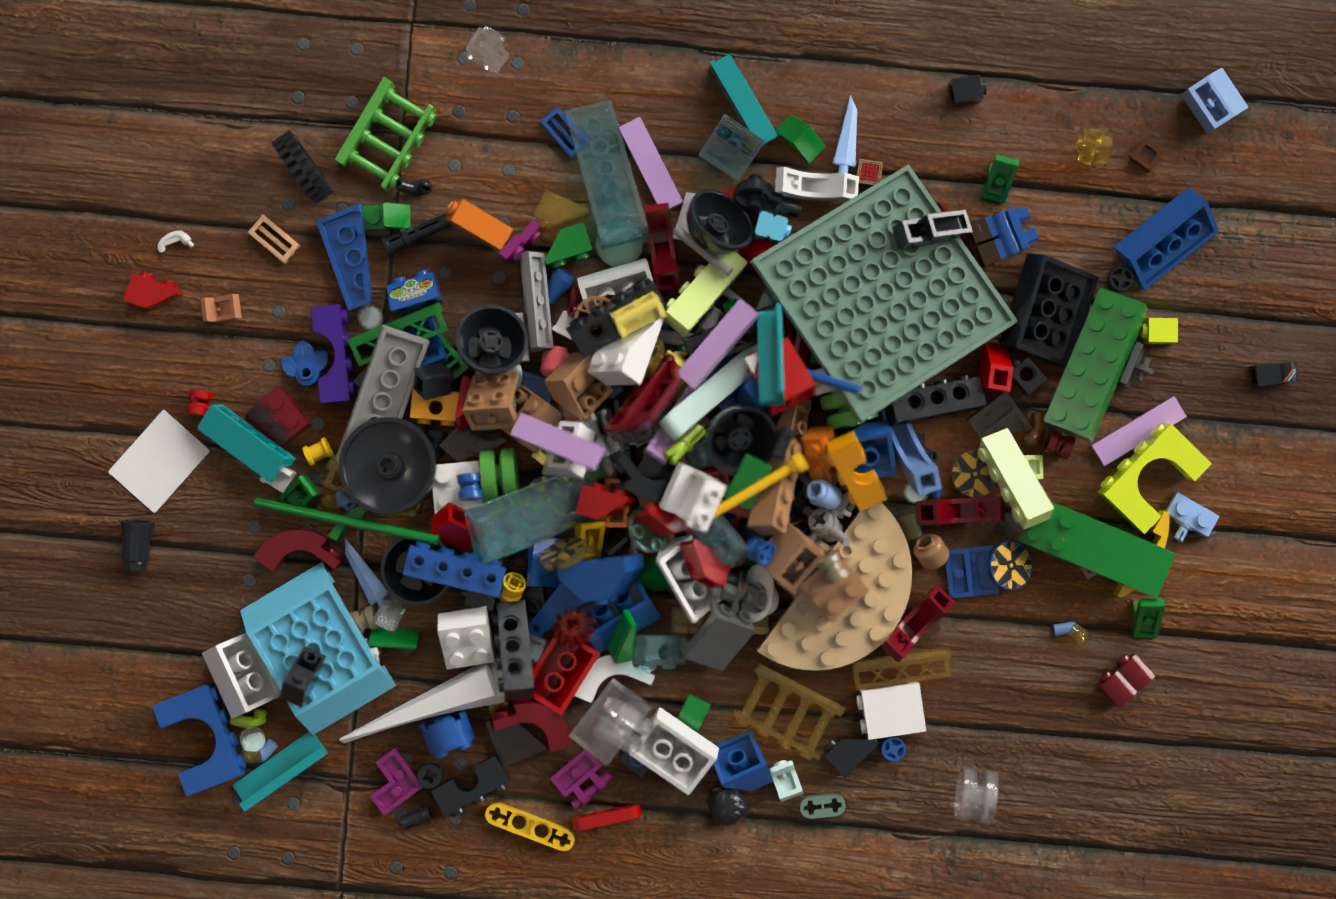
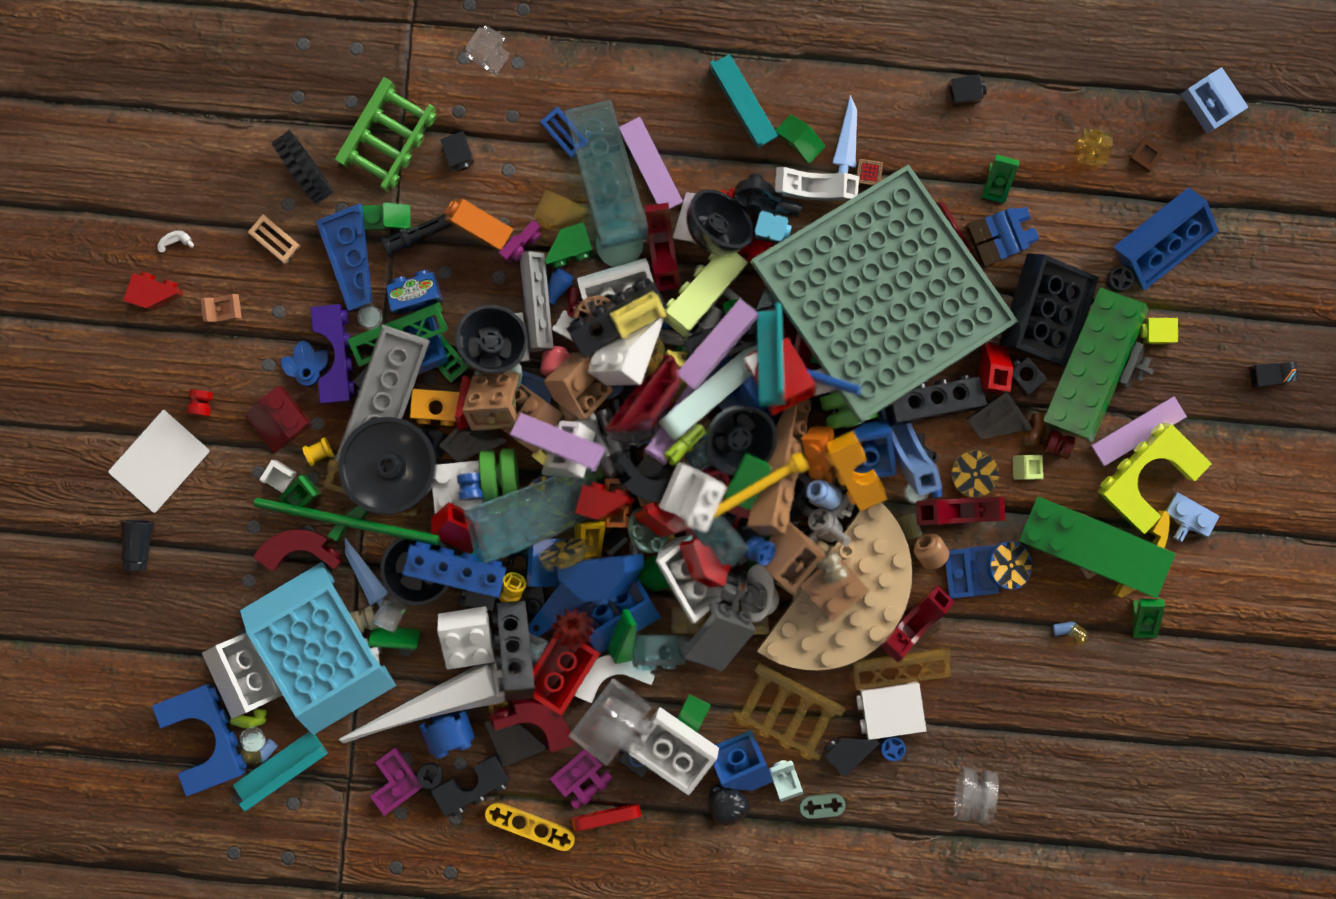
(244, 442): teal panel -> none
(302, 677): black slope -> none
(338, 501): arm -> none
(414, 188): black arm -> none
(416, 817): black pin -> none
(432, 381): black brick -> none
(457, 151): none -> black brick
(710, 257): light grey bar -> none
(731, 147): clear light blue slope -> none
(782, 442): black pin -> none
(931, 229): black slope -> none
(1015, 479): yellowish green brick -> none
(1125, 679): dark red brick -> none

